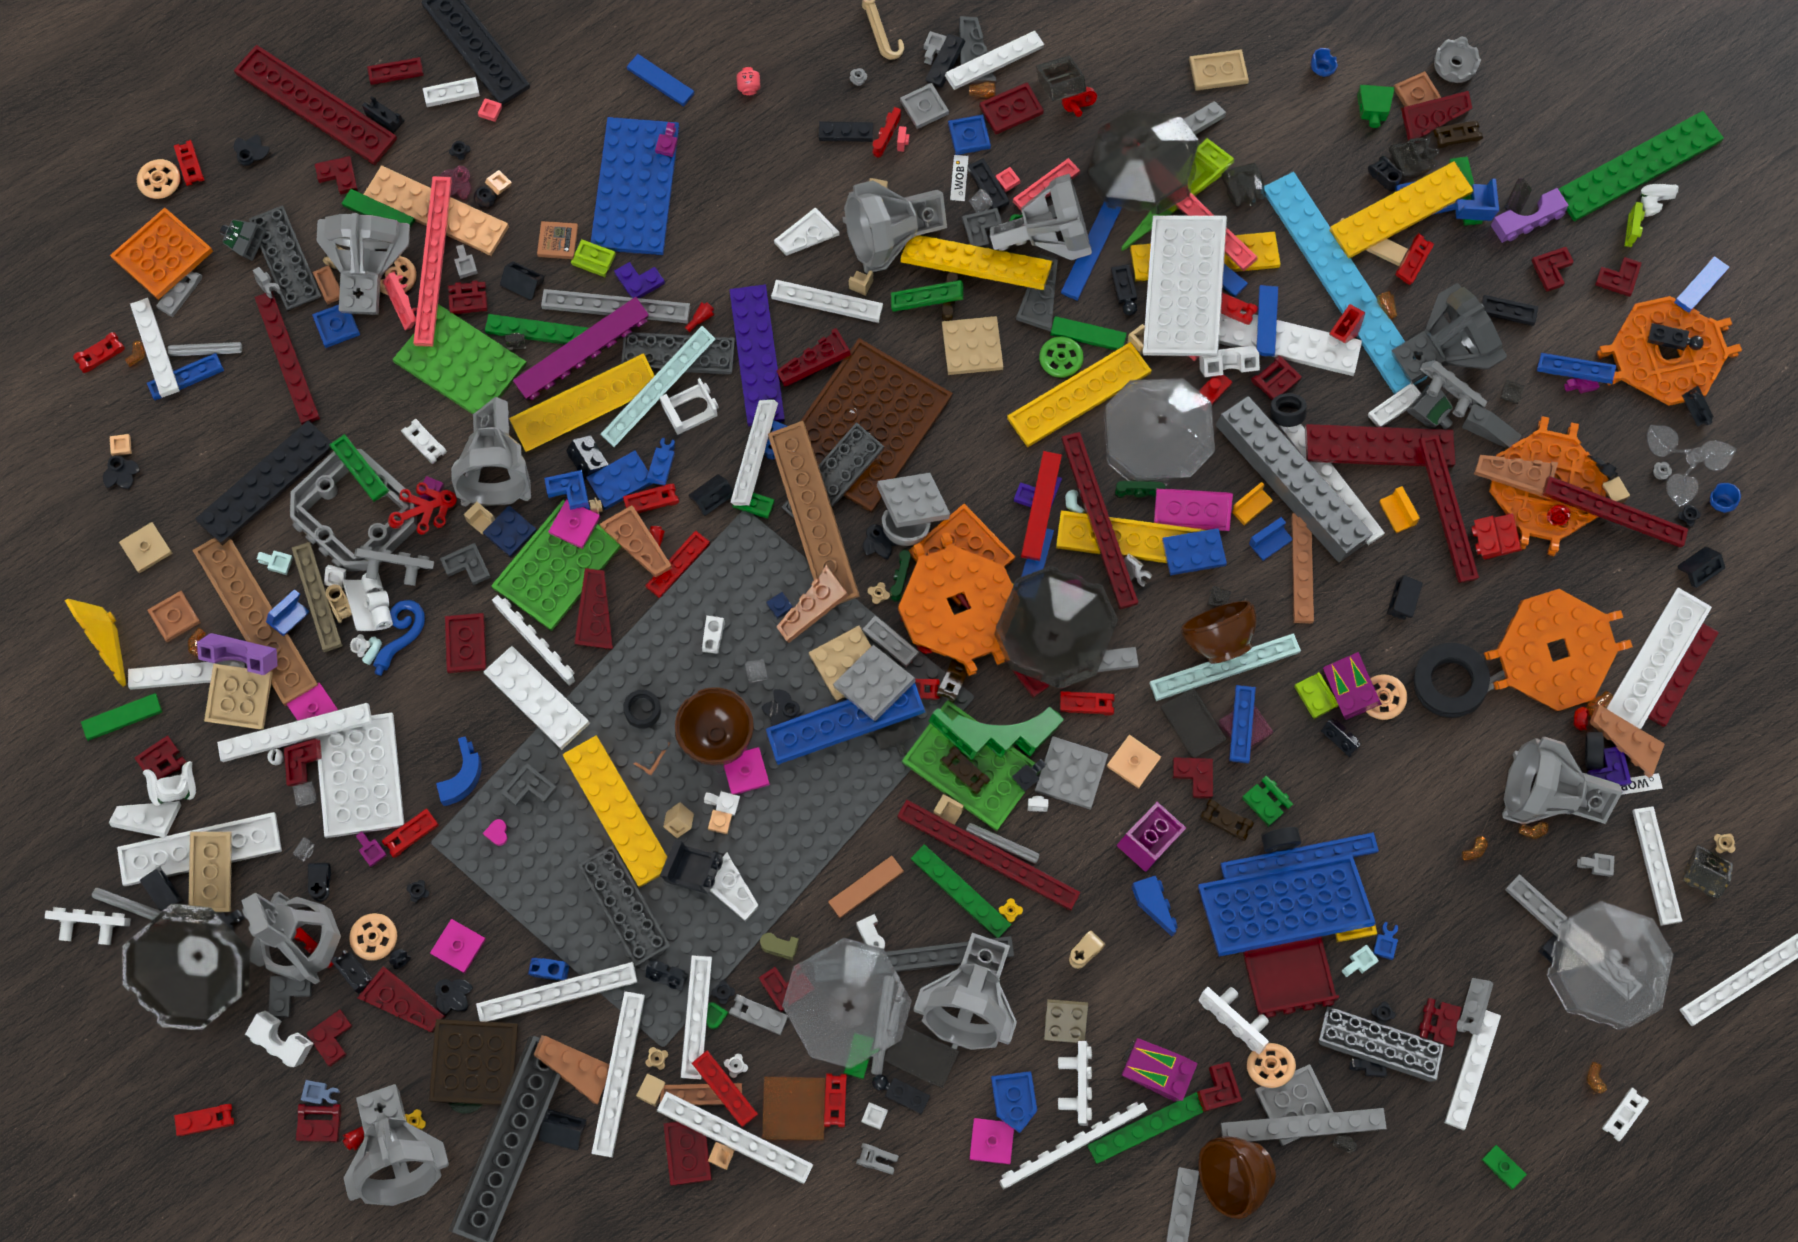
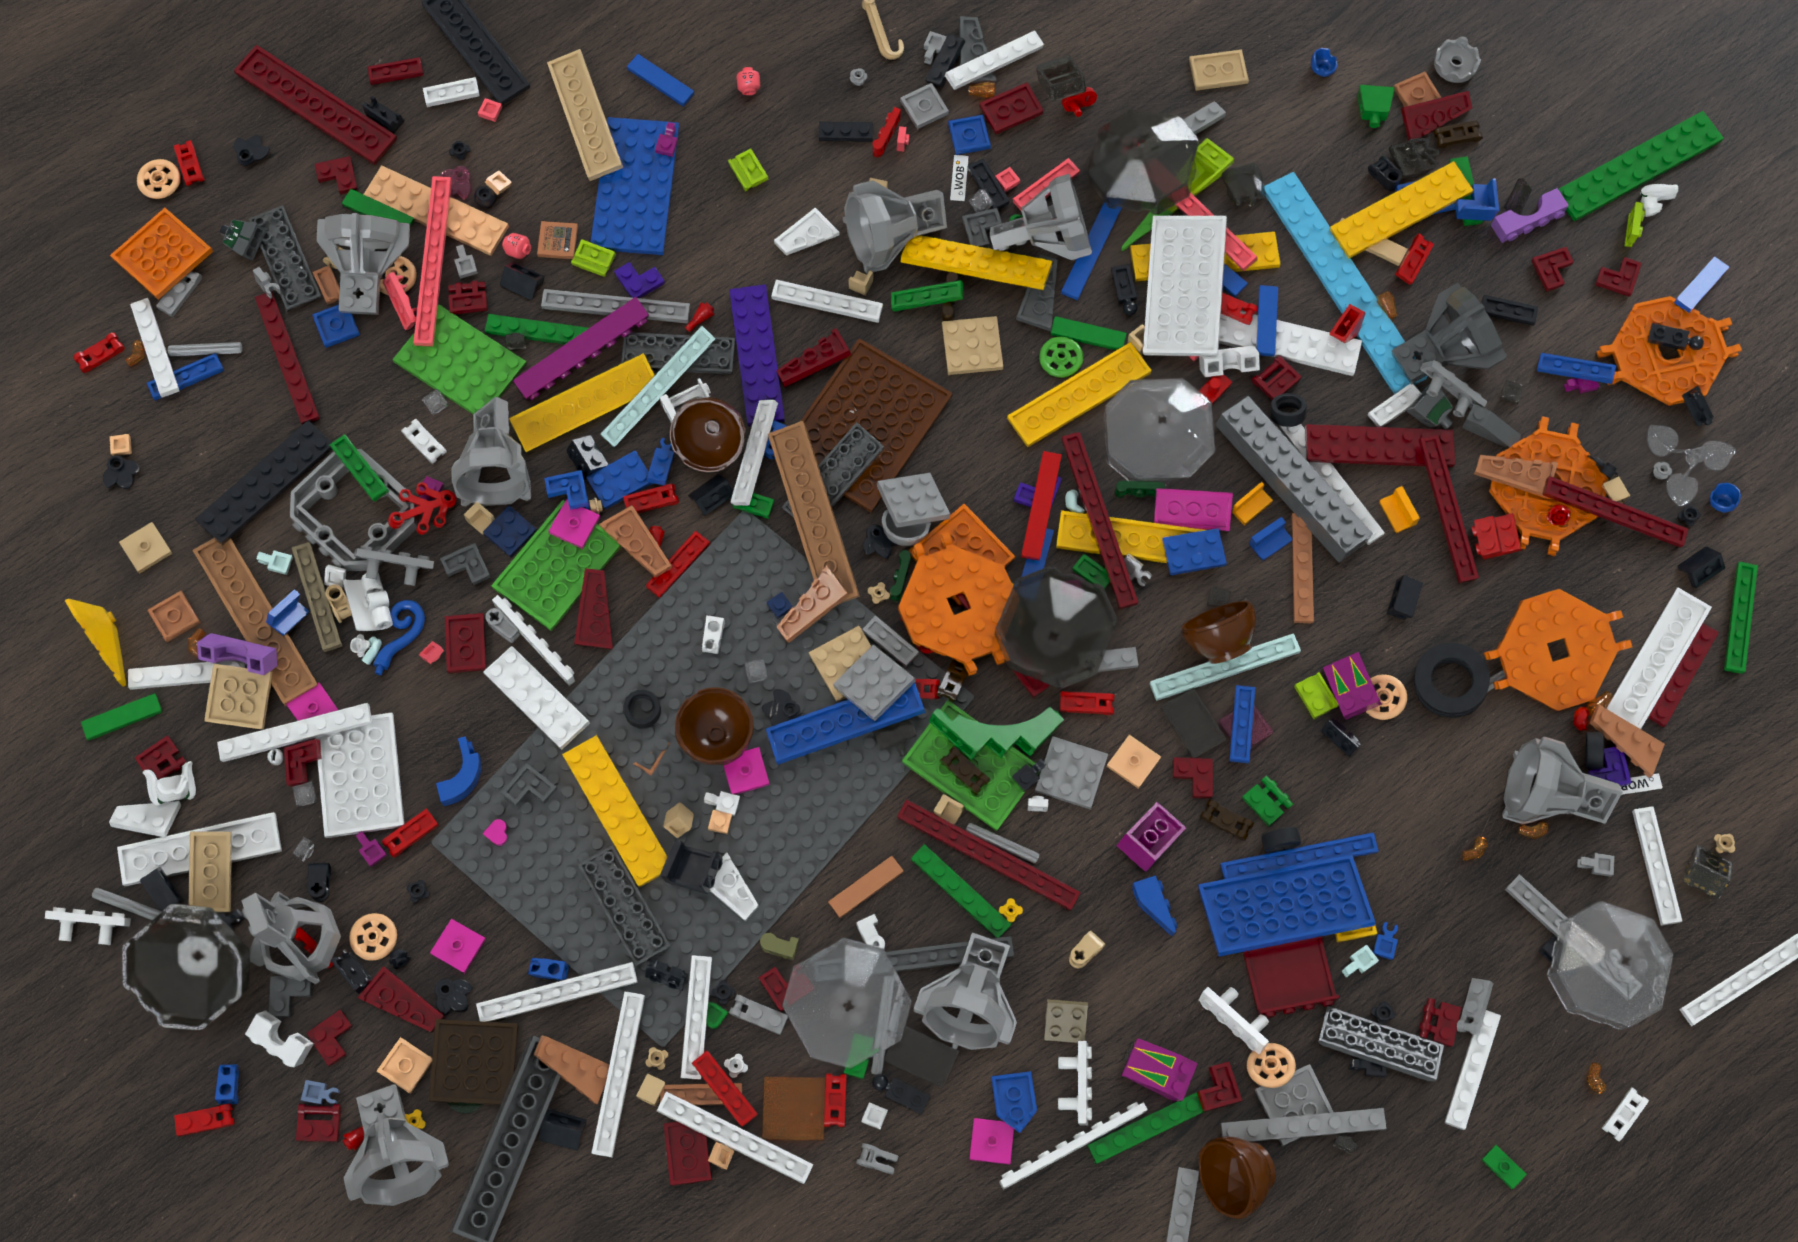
(227, 1084): none -> blue leg
(405, 1065): none -> light nougat plate
(431, 652): none -> coral plate
(435, 402): none -> clear plate
(503, 626): none -> light grey piece
(516, 245): none -> coral head
(585, 115): none -> tan plate
(707, 434): none -> reddish brown rock
(748, 170): none -> lime plate
(1091, 571): none -> green plate
(1740, 617): none -> green plate

